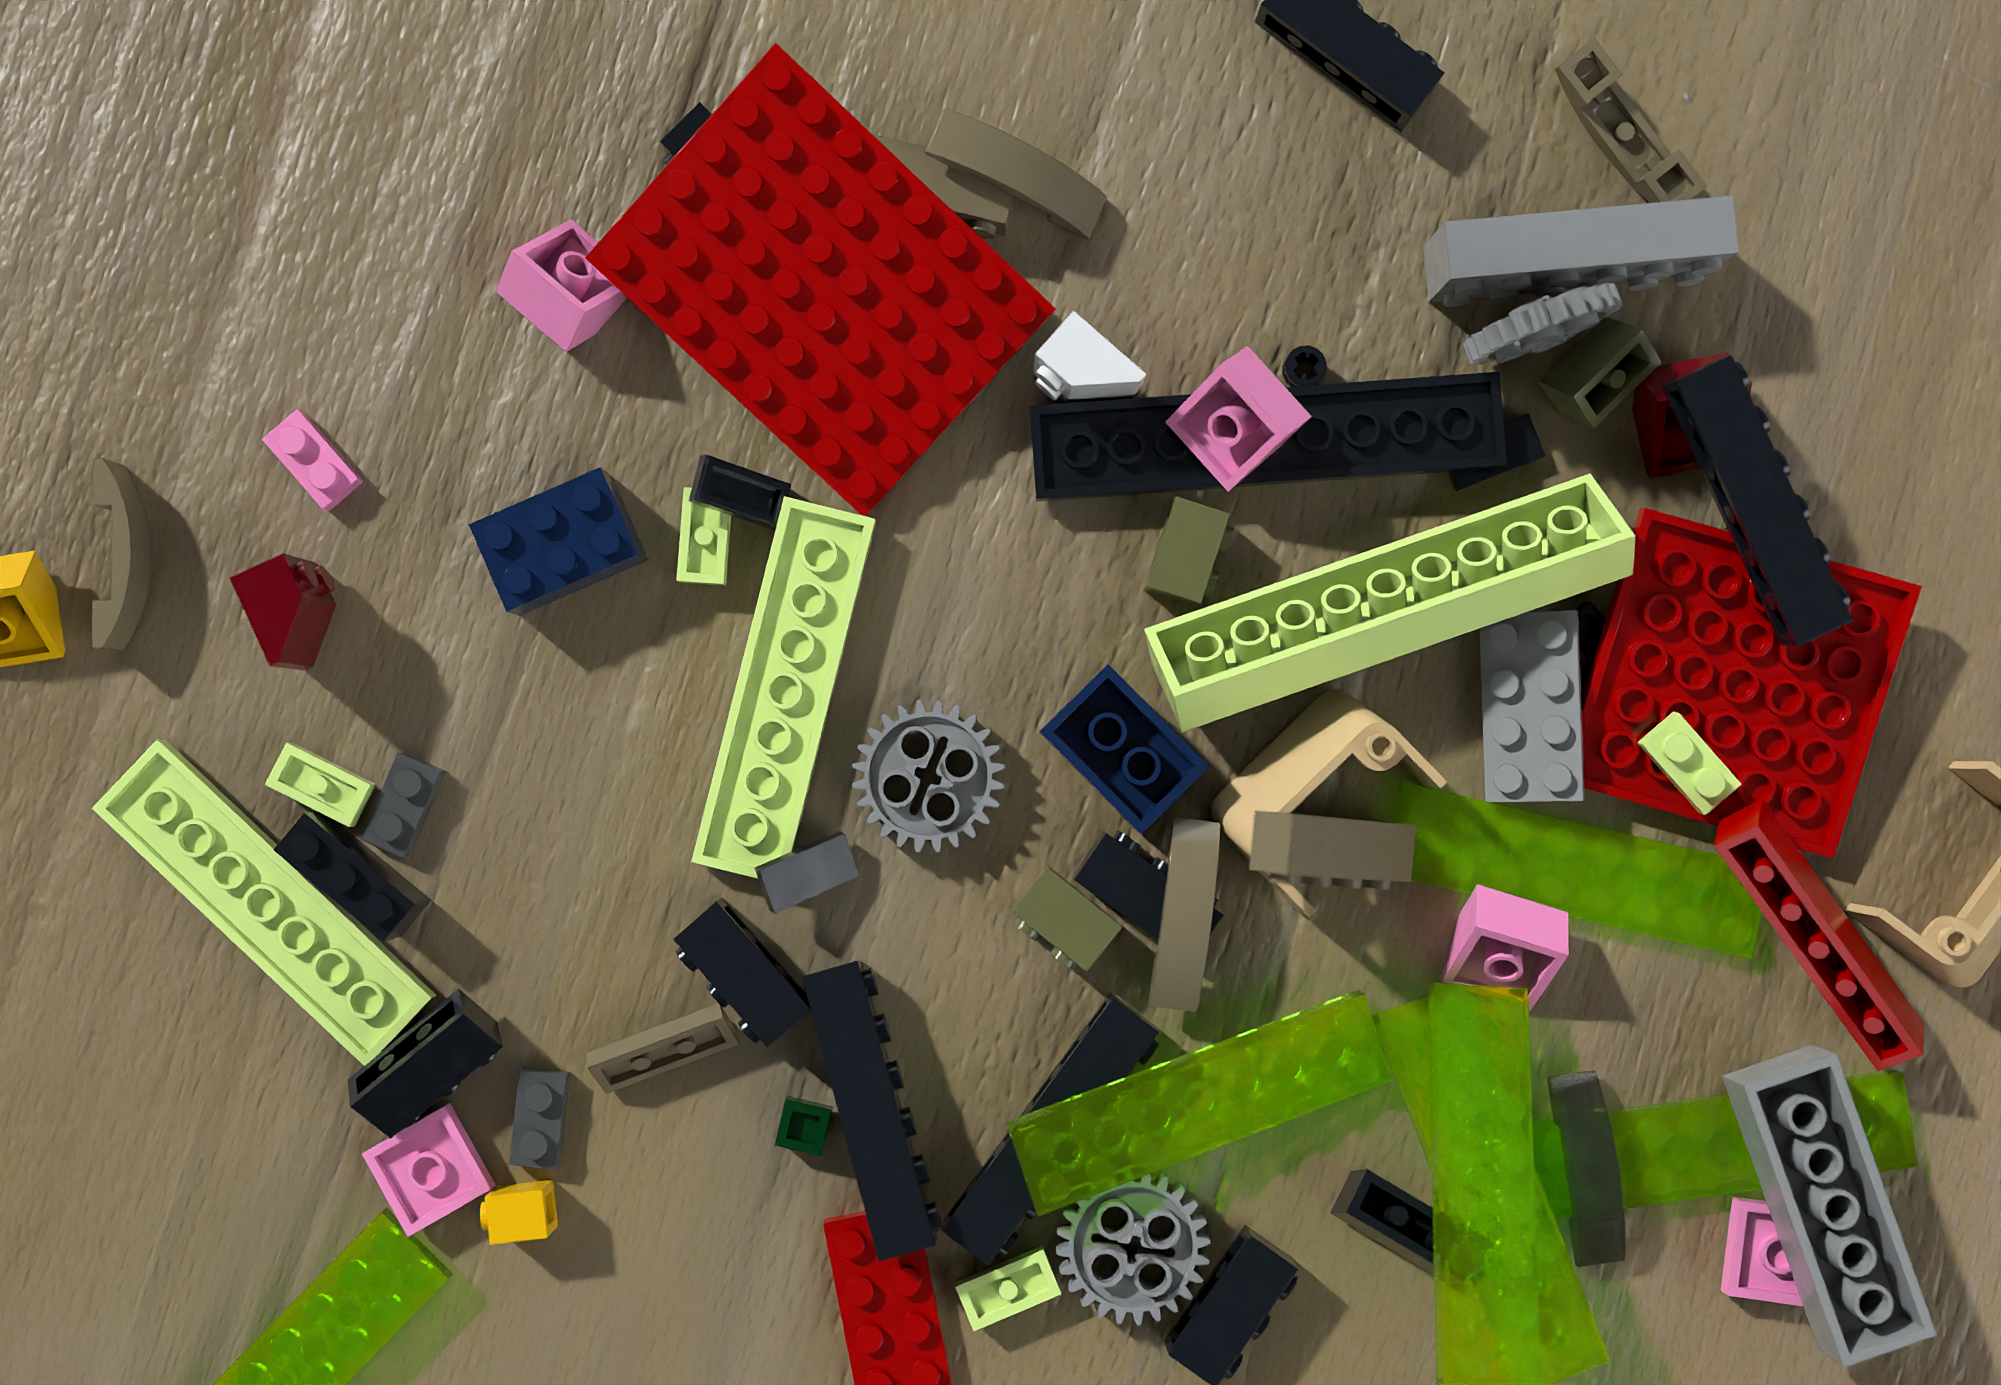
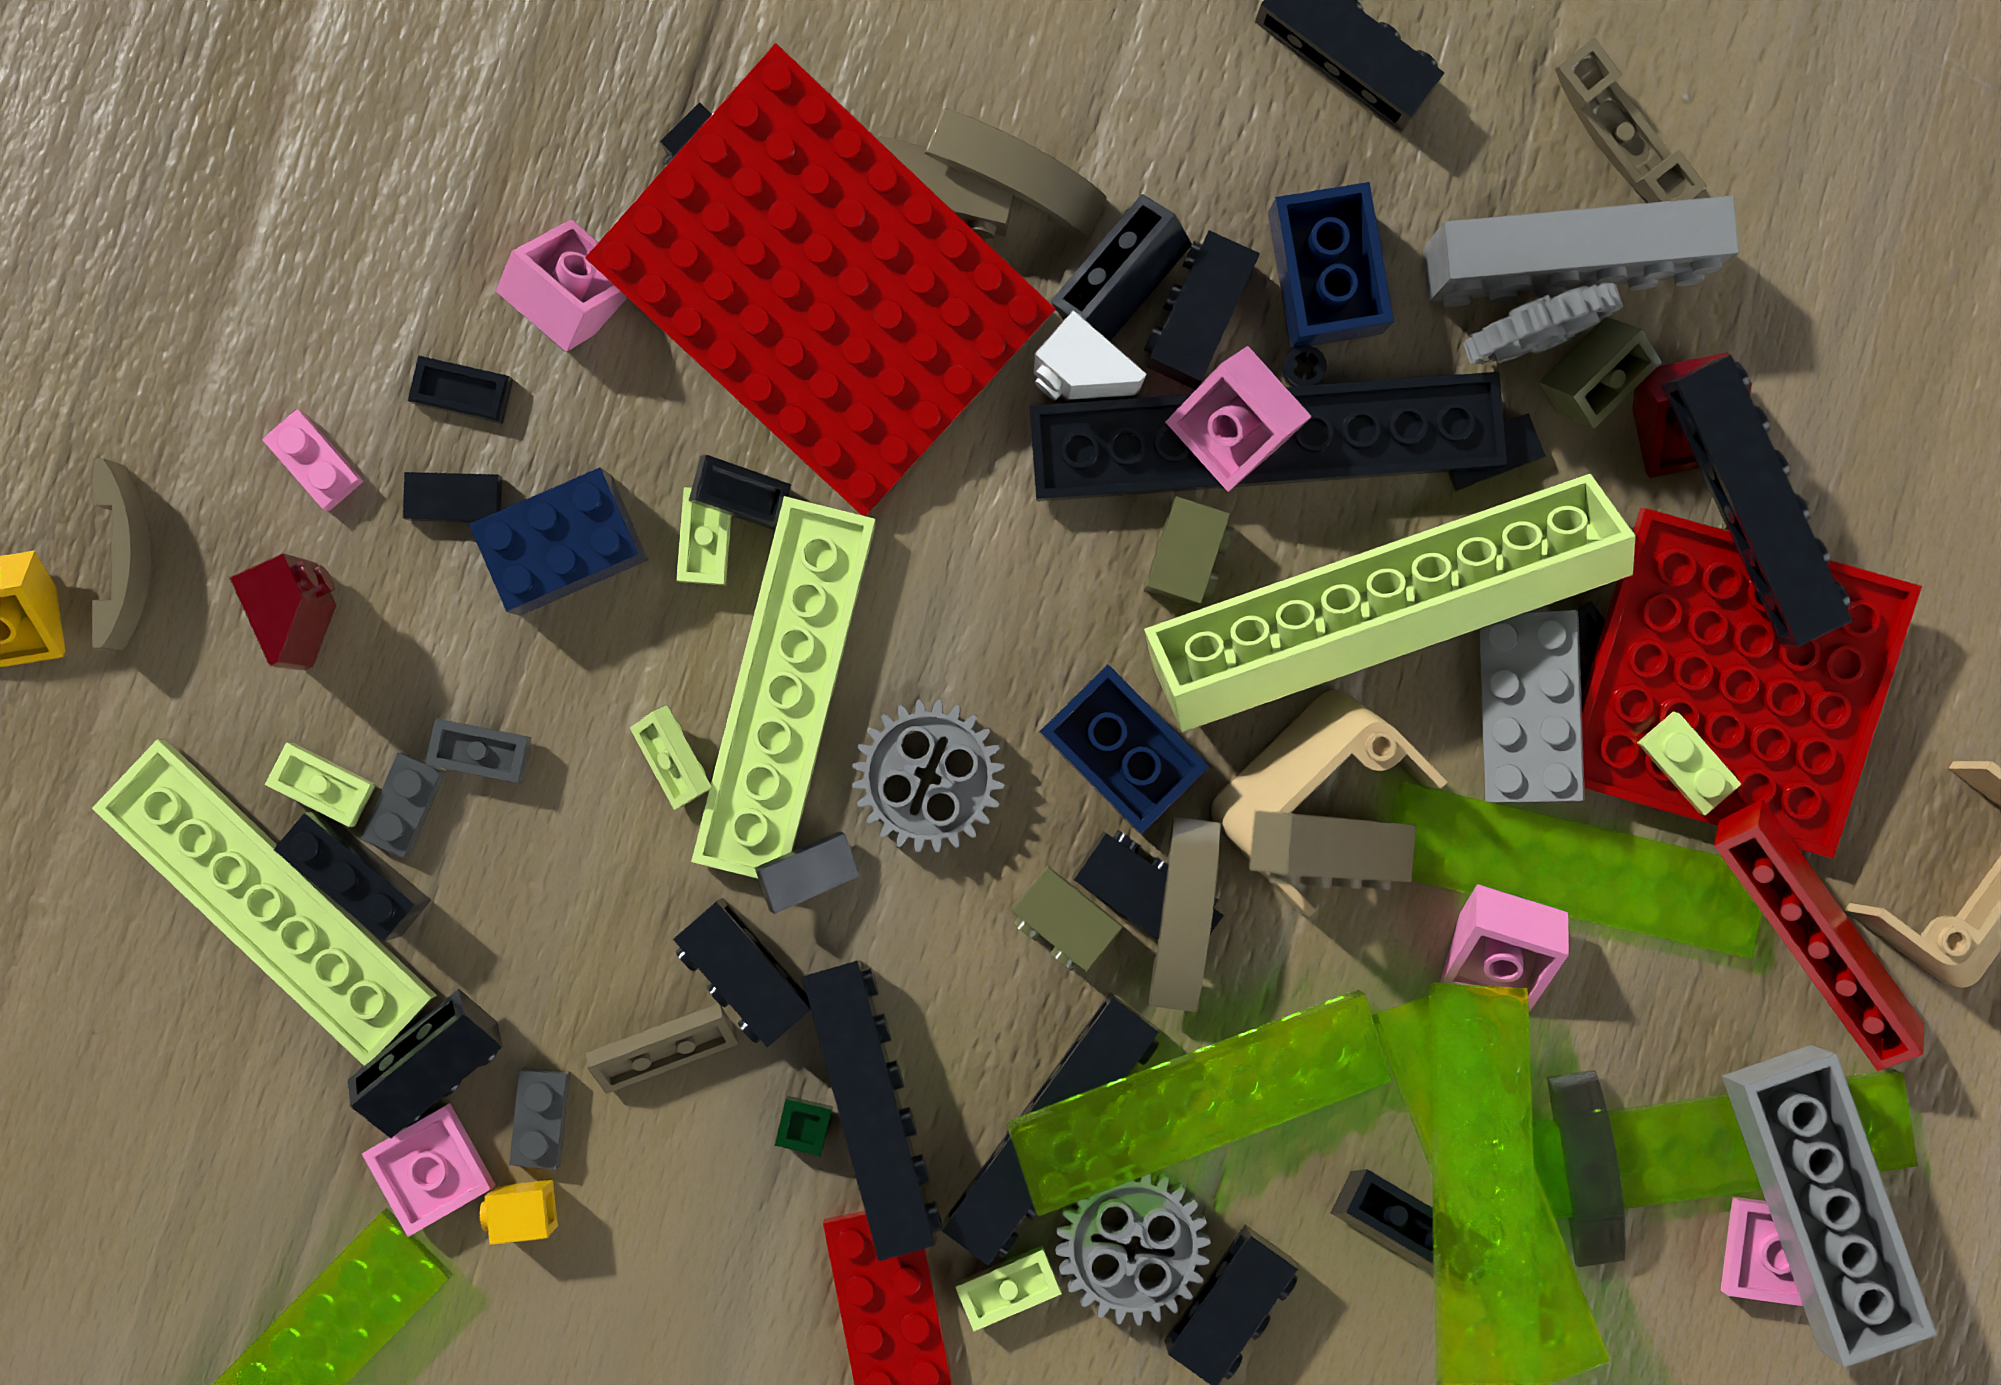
(450, 496): none -> black tile
(460, 389): none -> black tile
(478, 750): none -> dark grey plate
(670, 757): none -> yellowish green plate
(1124, 267): none -> black brick
(1200, 309): none -> black brick
(1330, 265): none -> dark blue brick

